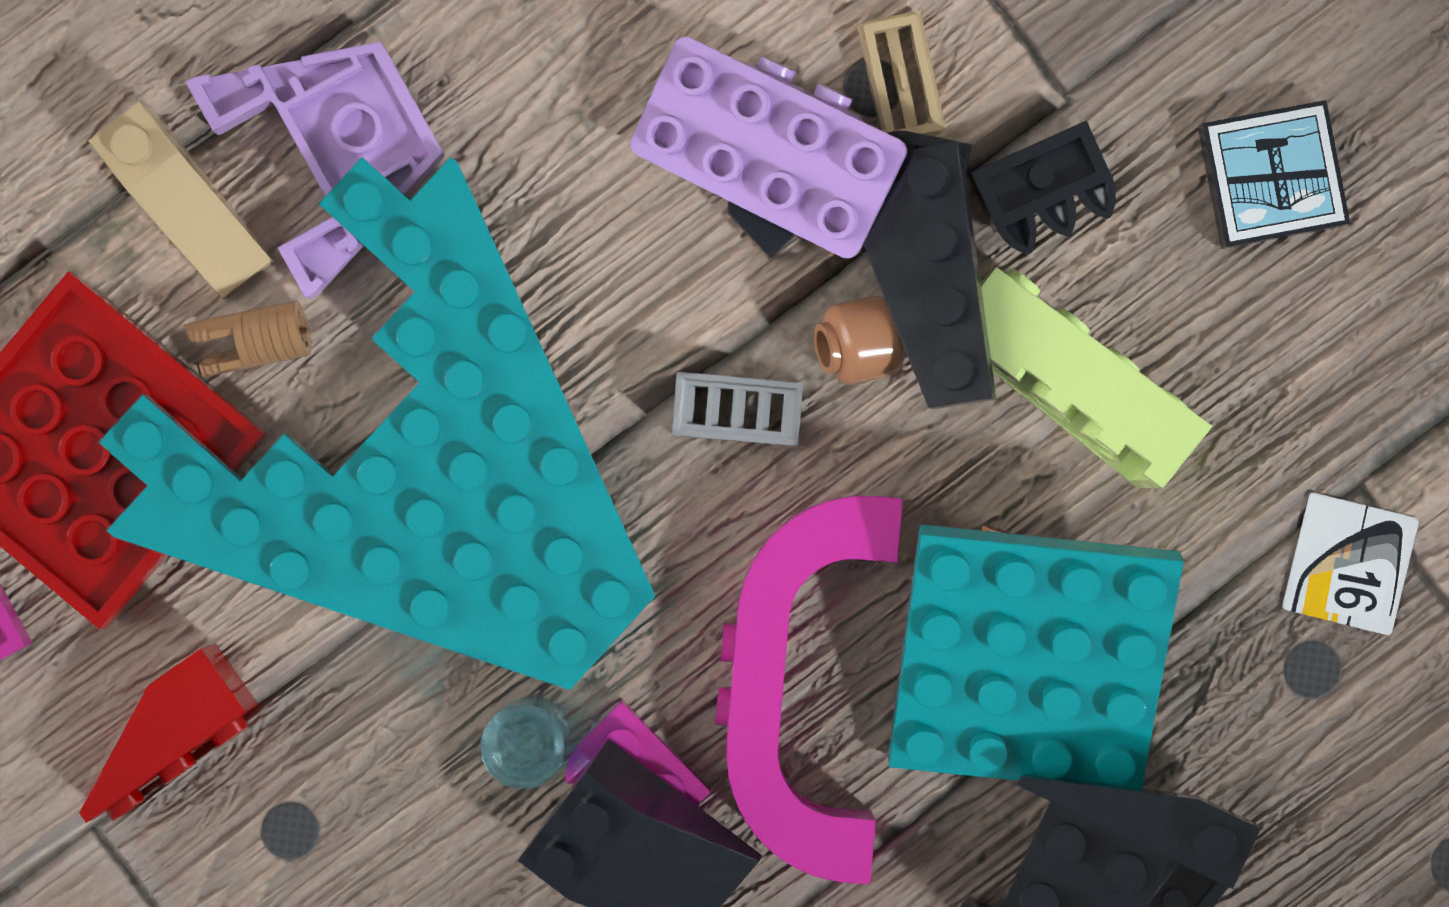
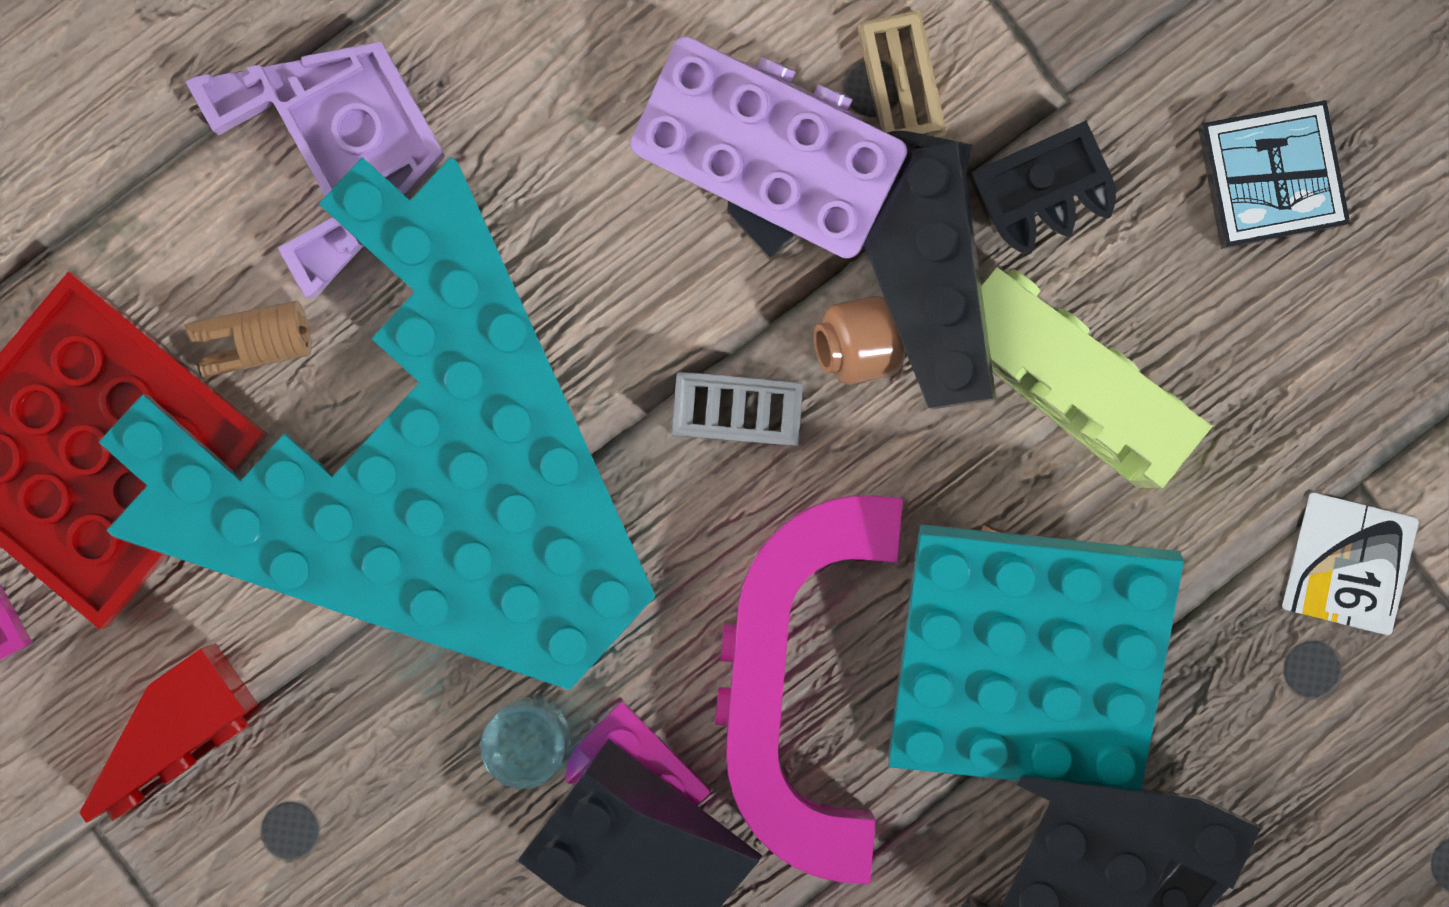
(180, 198): tan slope -> none

